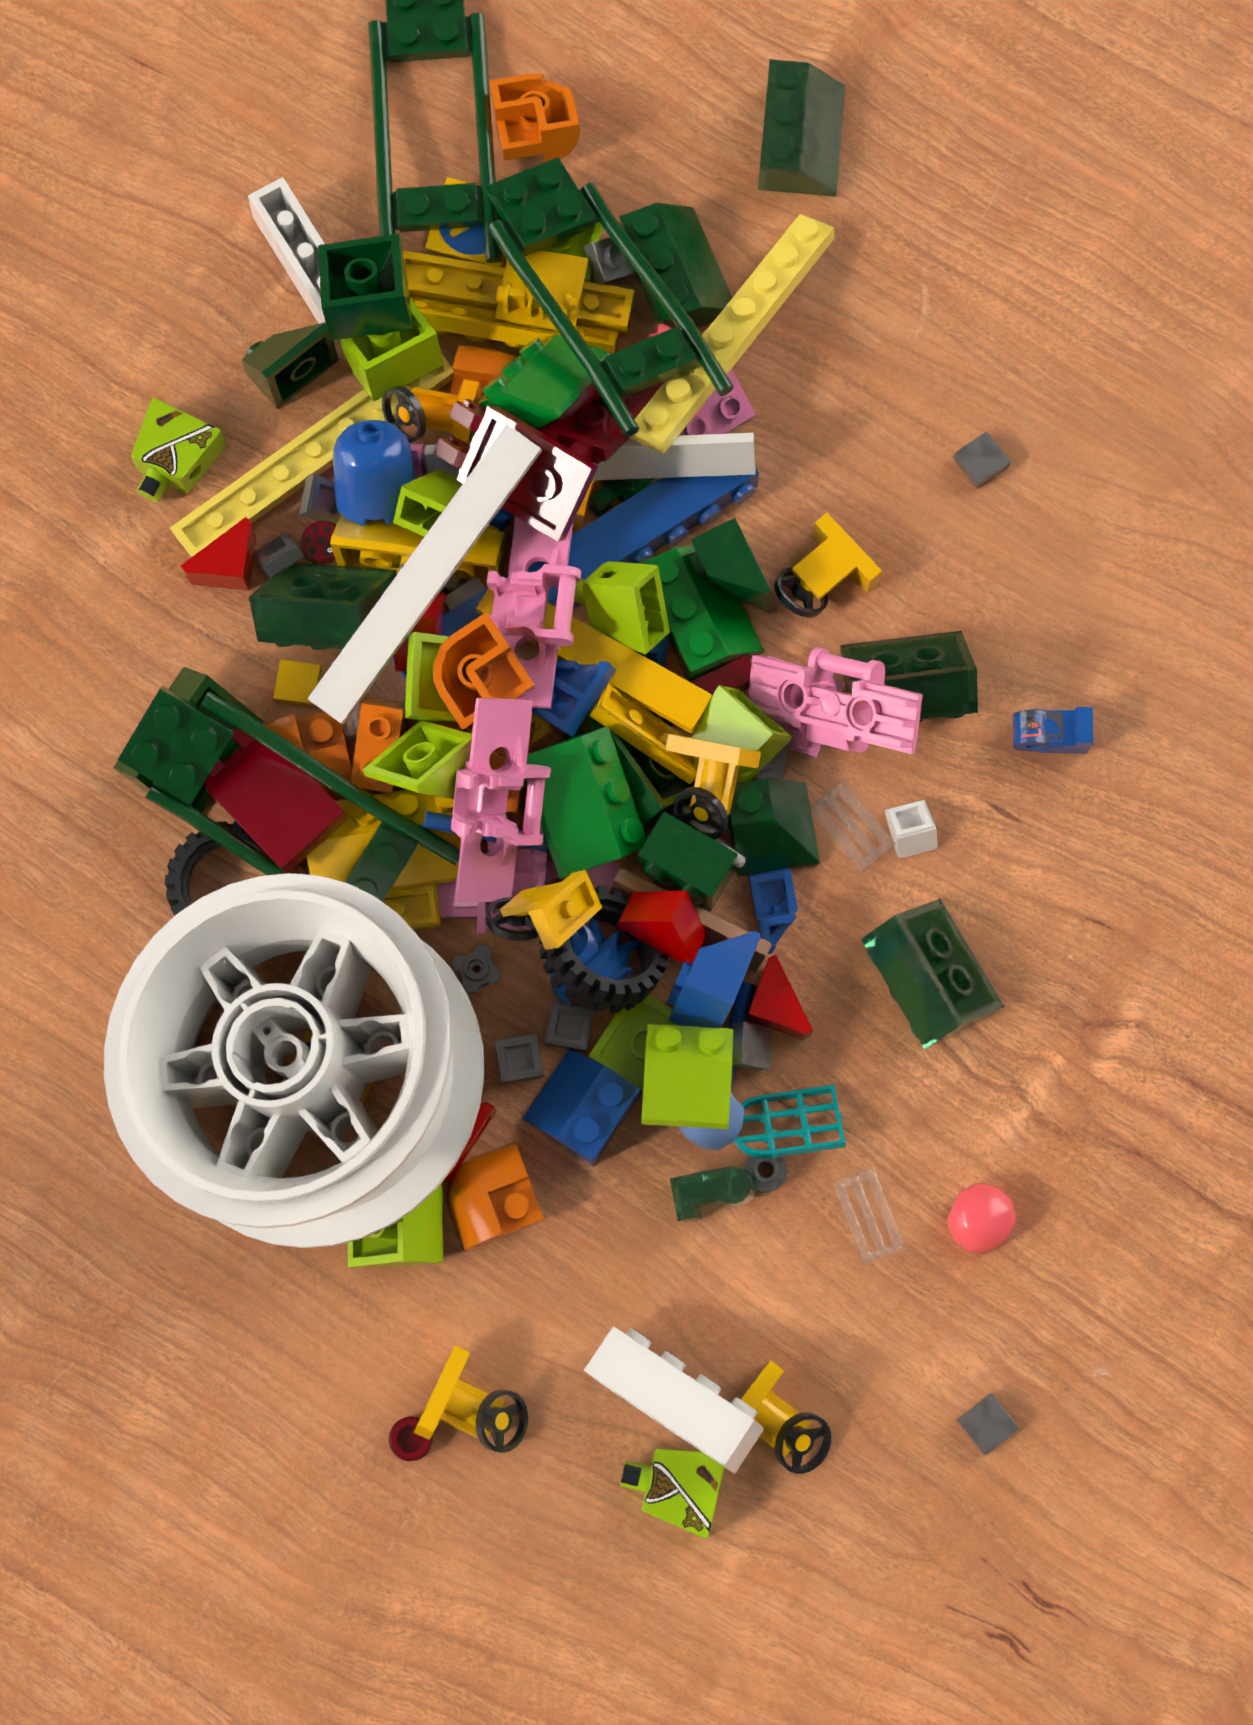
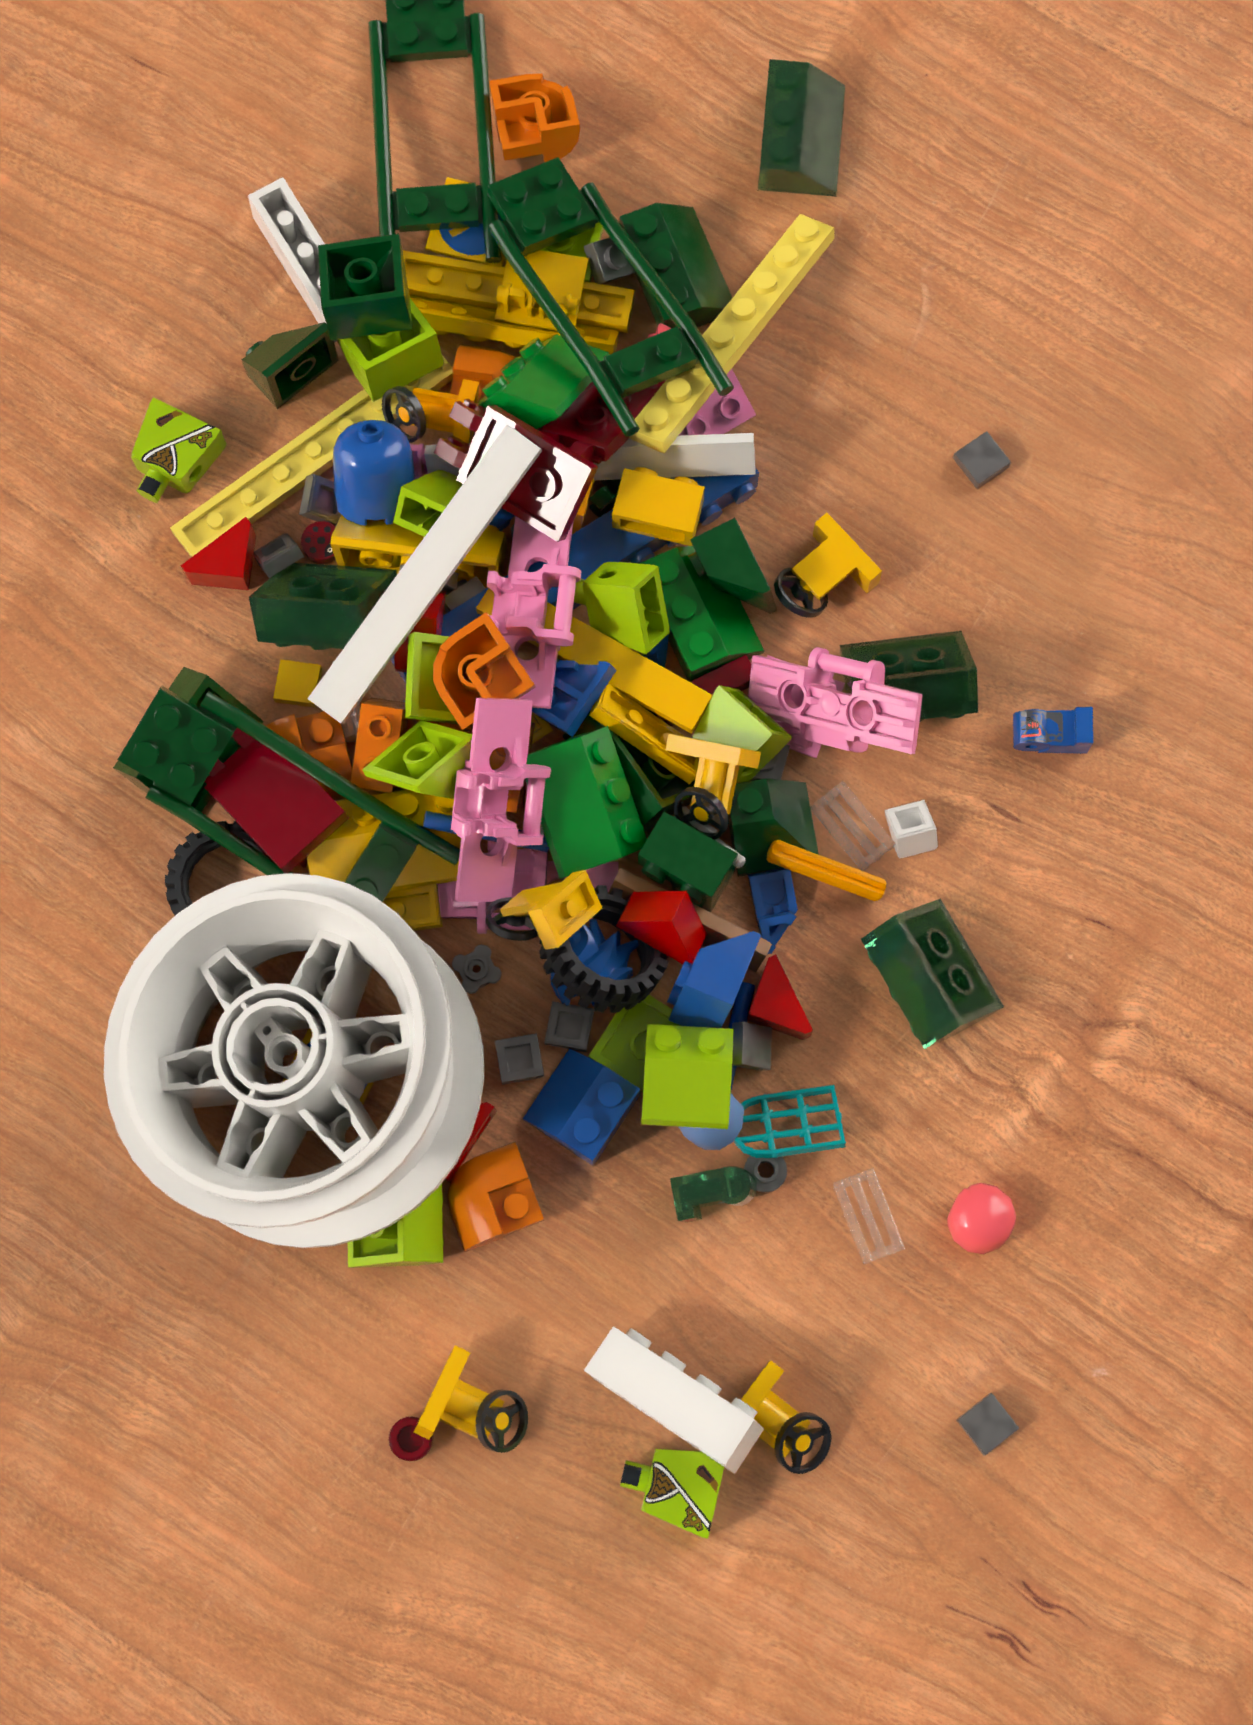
(658, 505): none -> yellow brick
(826, 870): none -> light orange axle

